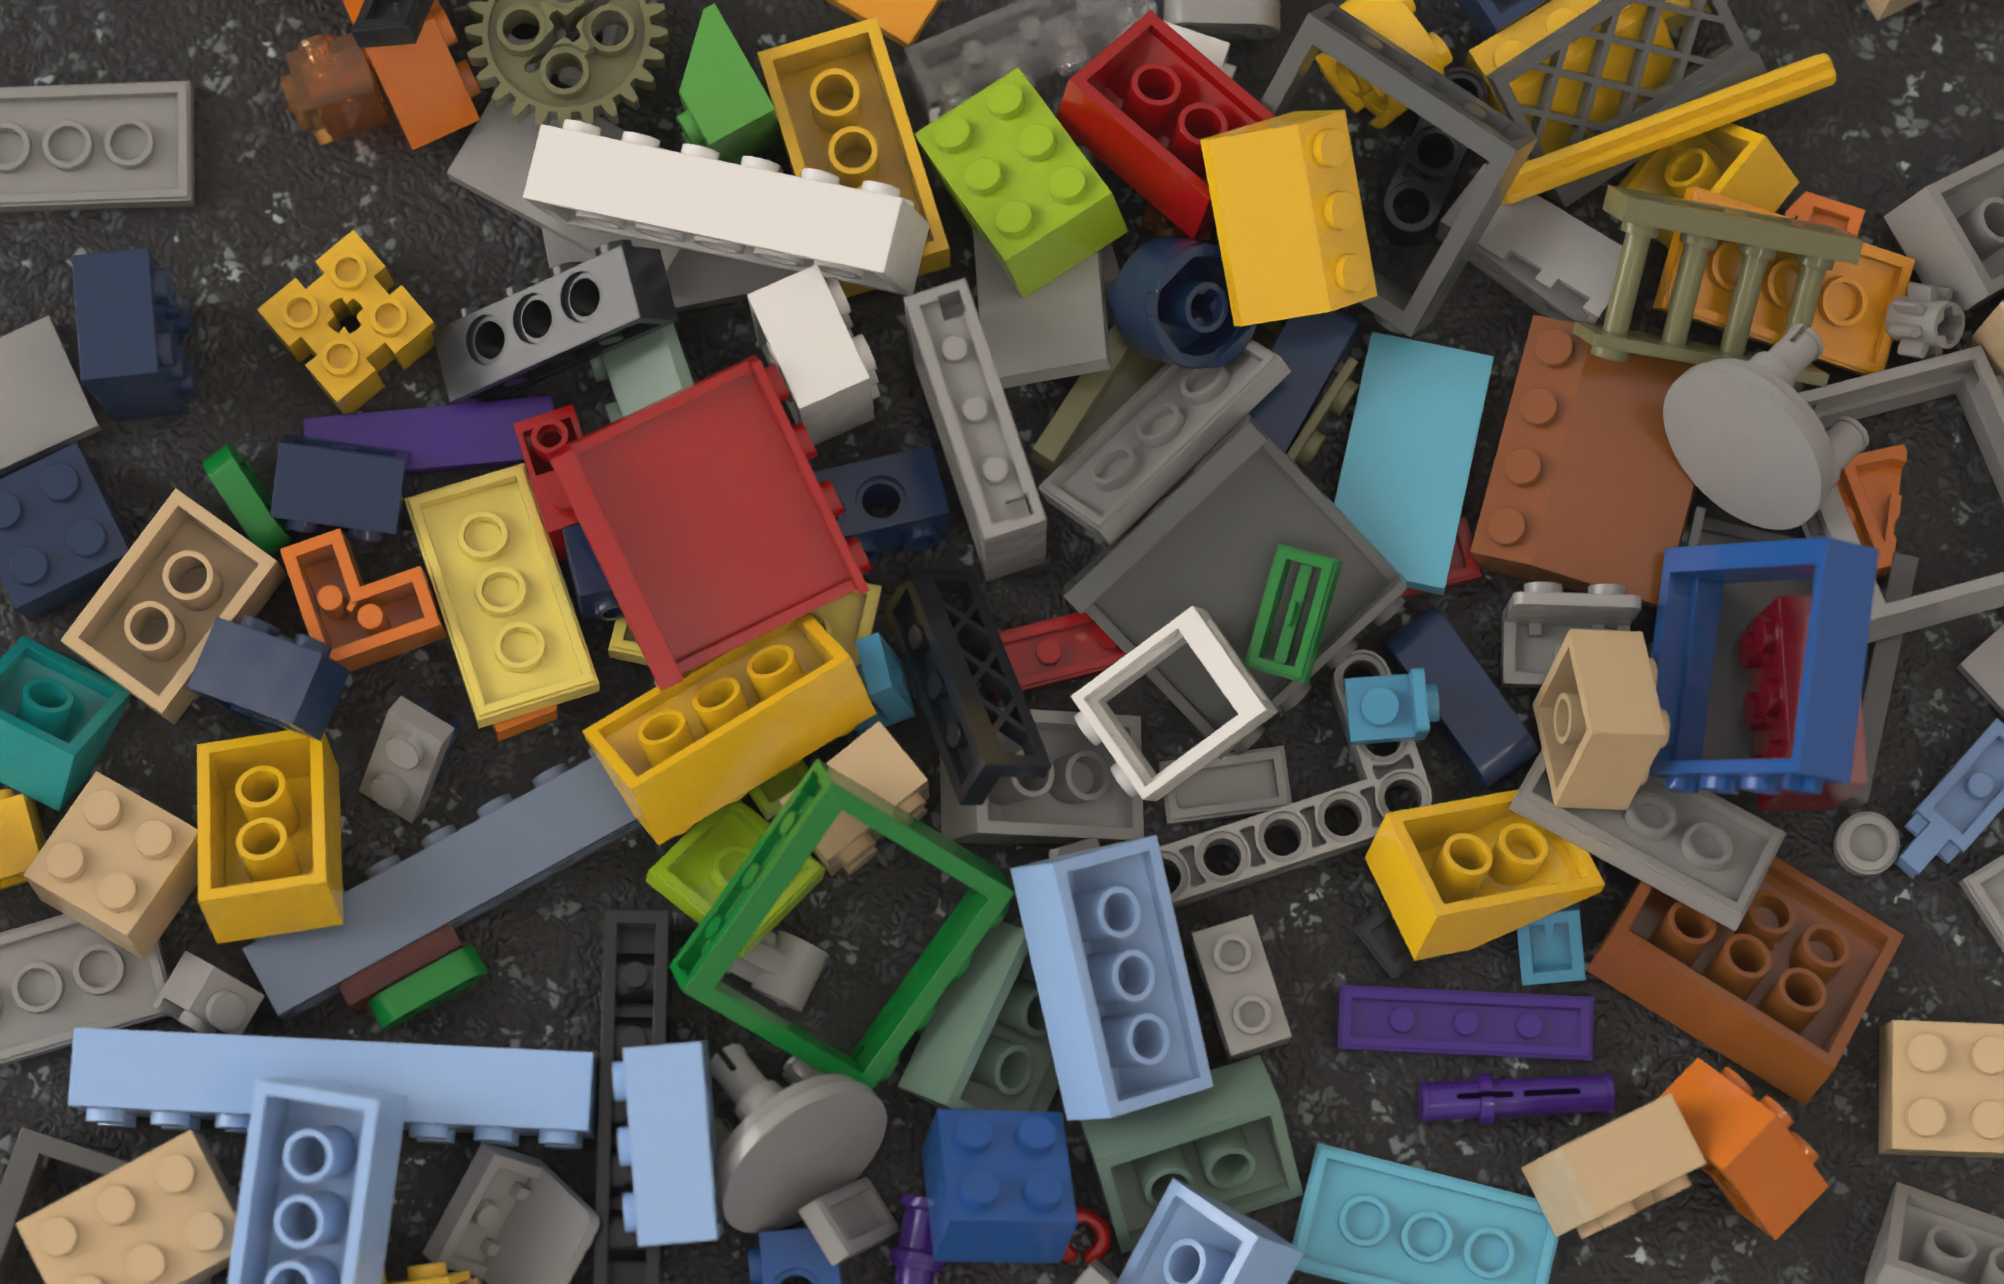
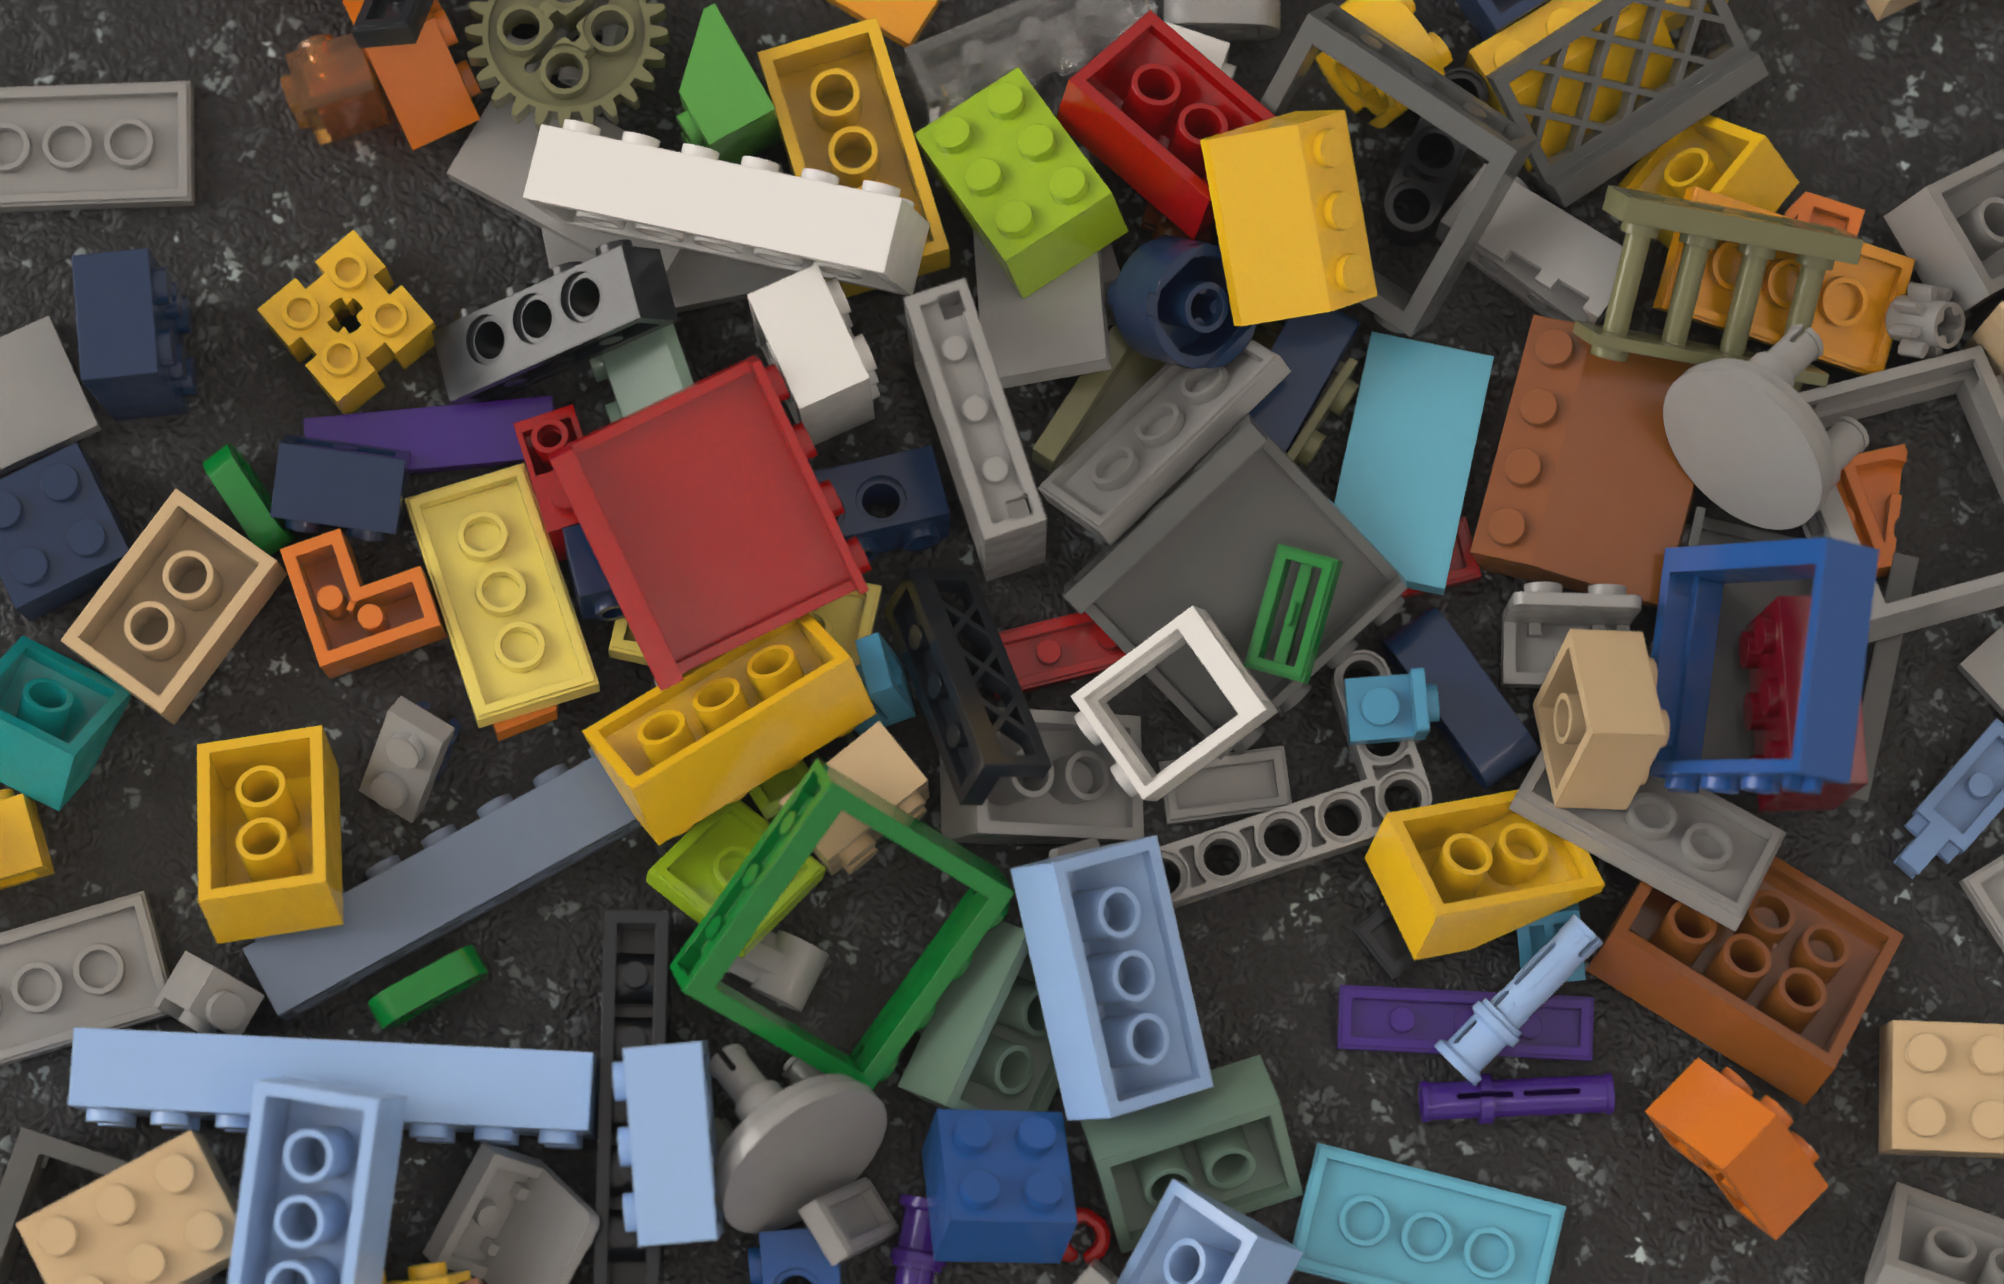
(117, 865): tan brick -> none
(269, 676): dark blue brick -> none
(401, 964): clear red tile -> none
(1240, 988): light grey brick -> none
(1498, 1020): none -> light blue pin
(1615, 1169): tan brick -> none
(1671, 126): yellow axle -> none
(1866, 844): light grey tile -> none

